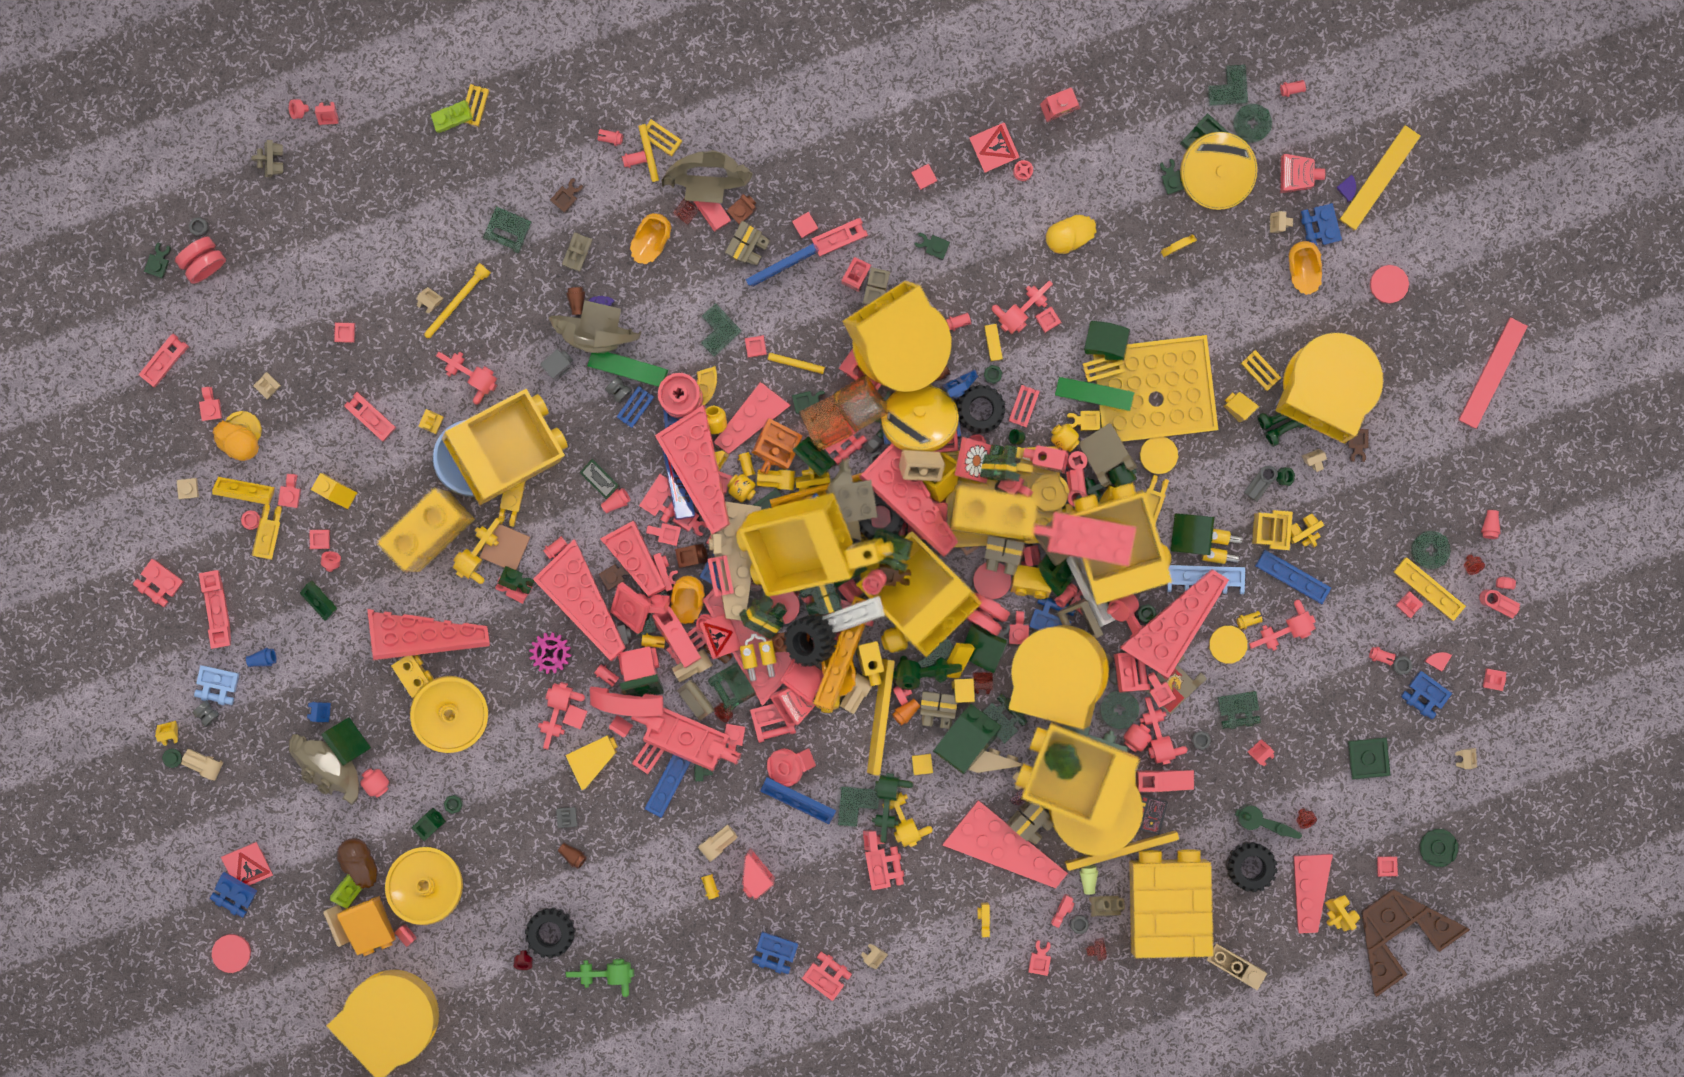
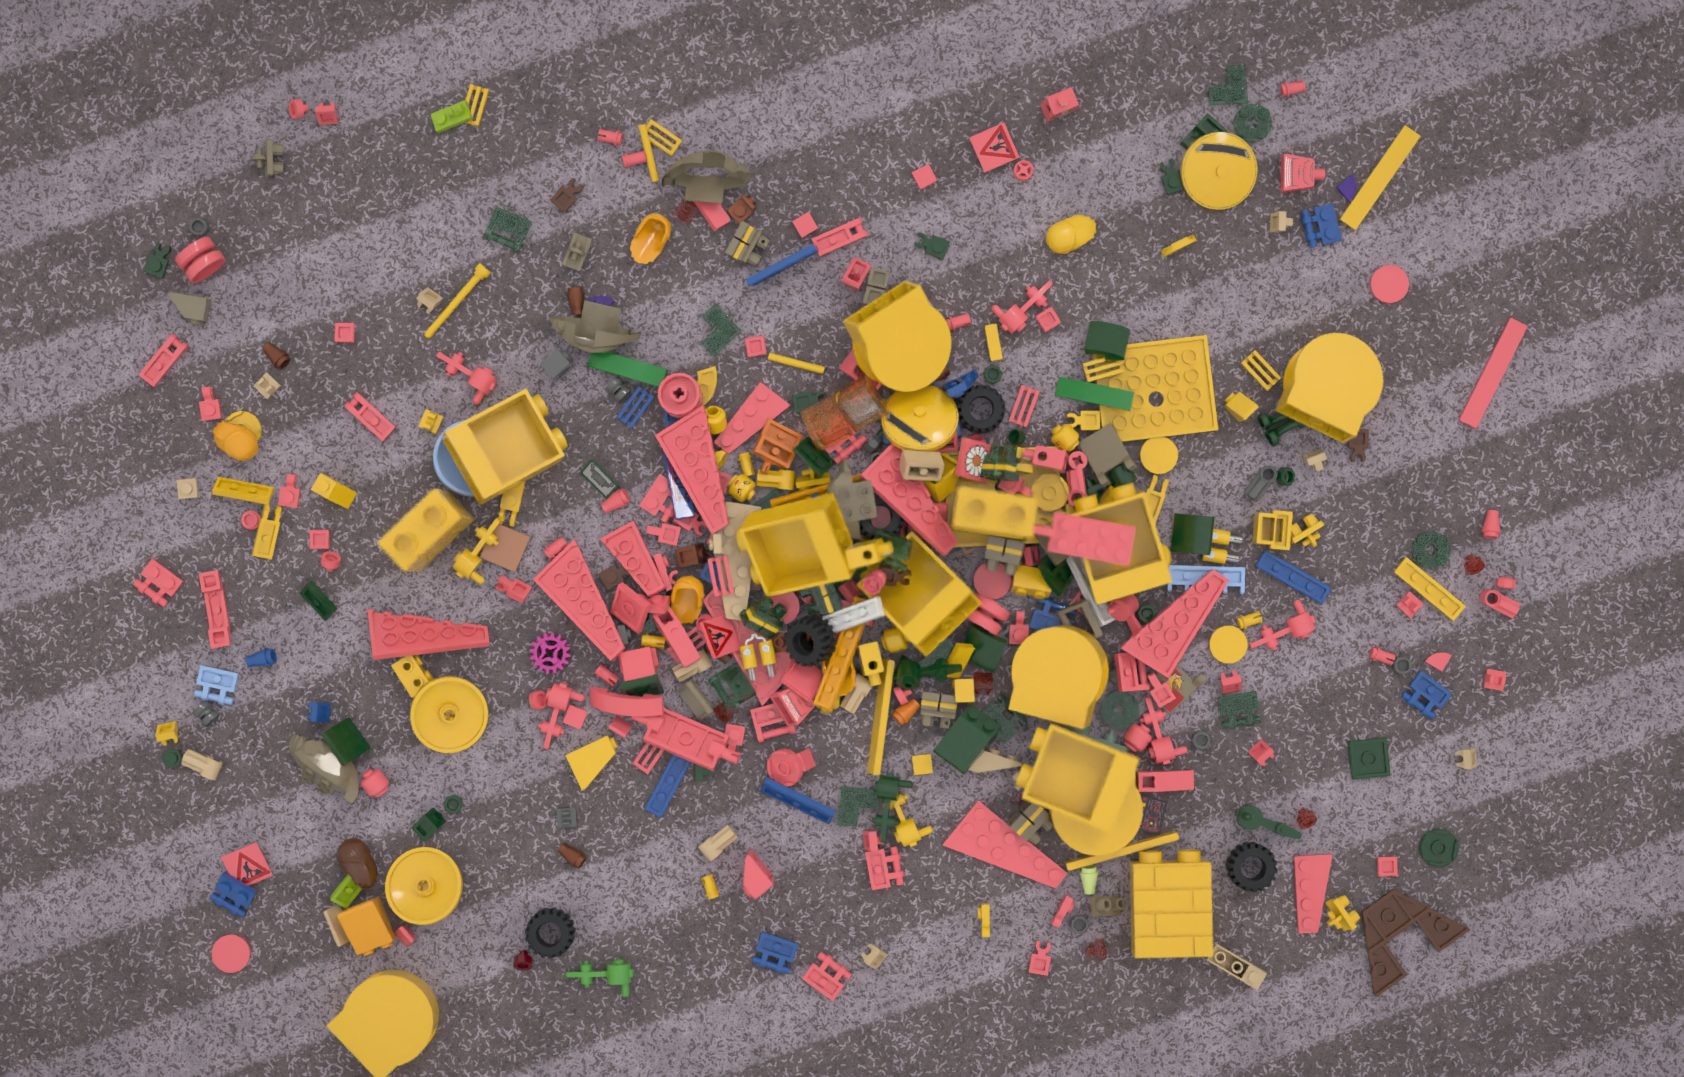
(192, 307): none -> dark tan slope
(277, 356): none -> copper cone
(513, 579): dark green plate -> none
(538, 700): none -> coral tile
(1065, 597): coral pin -> none
(1069, 764): clear green plate -> none
(1231, 684): none -> coral tile
(1305, 267): light orange hair -> none

